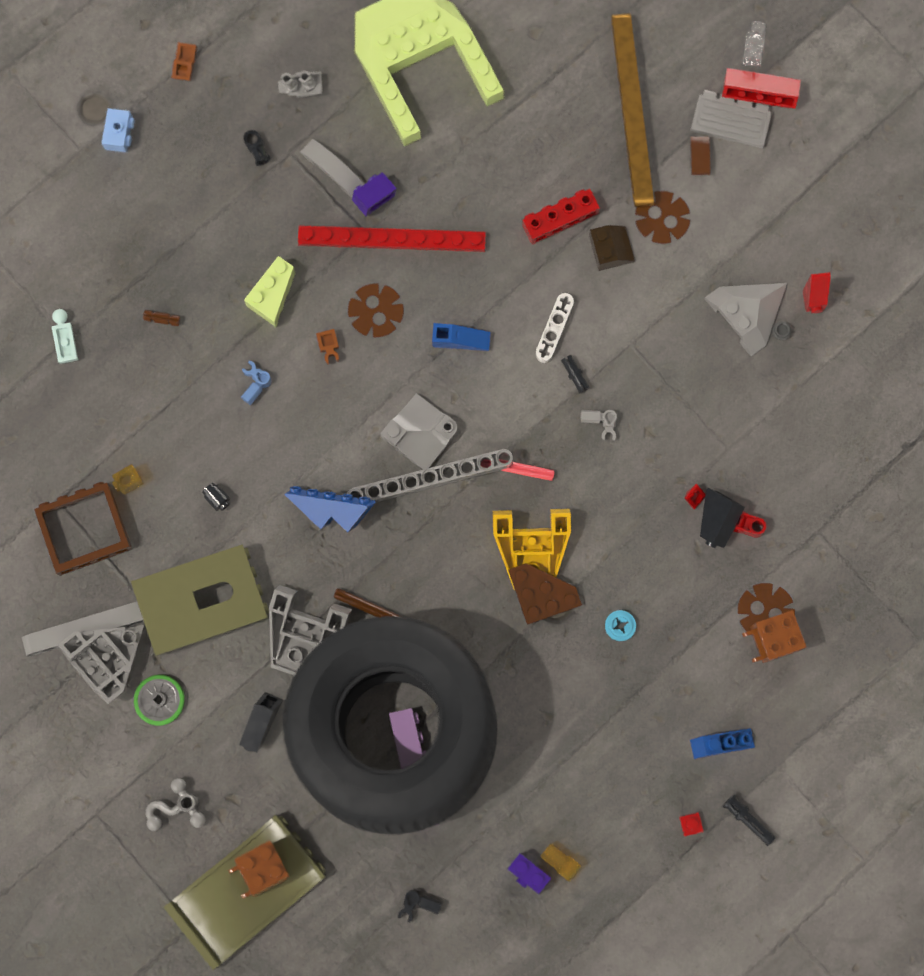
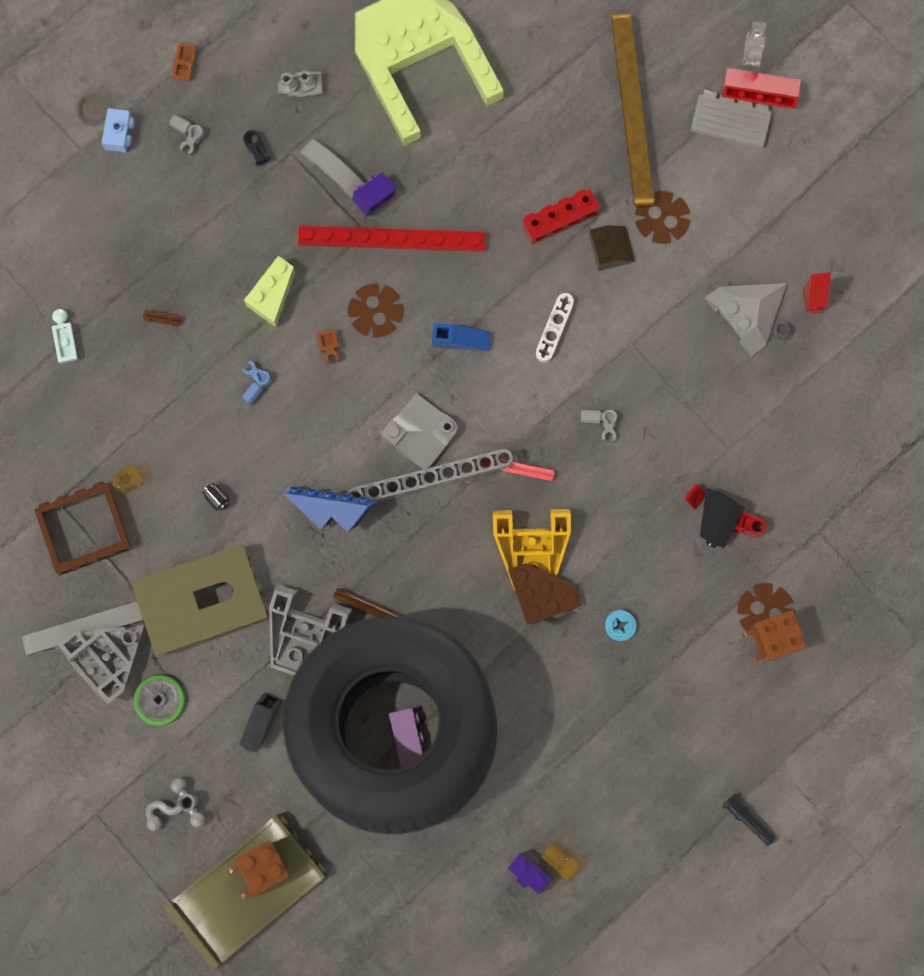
(195, 132): none -> light grey bar
(413, 898): black bar -> none
(575, 374): black pin -> none
(691, 824): red plate -> none
(700, 155): reddish brown slope -> none
(722, 743): blue slope -> none

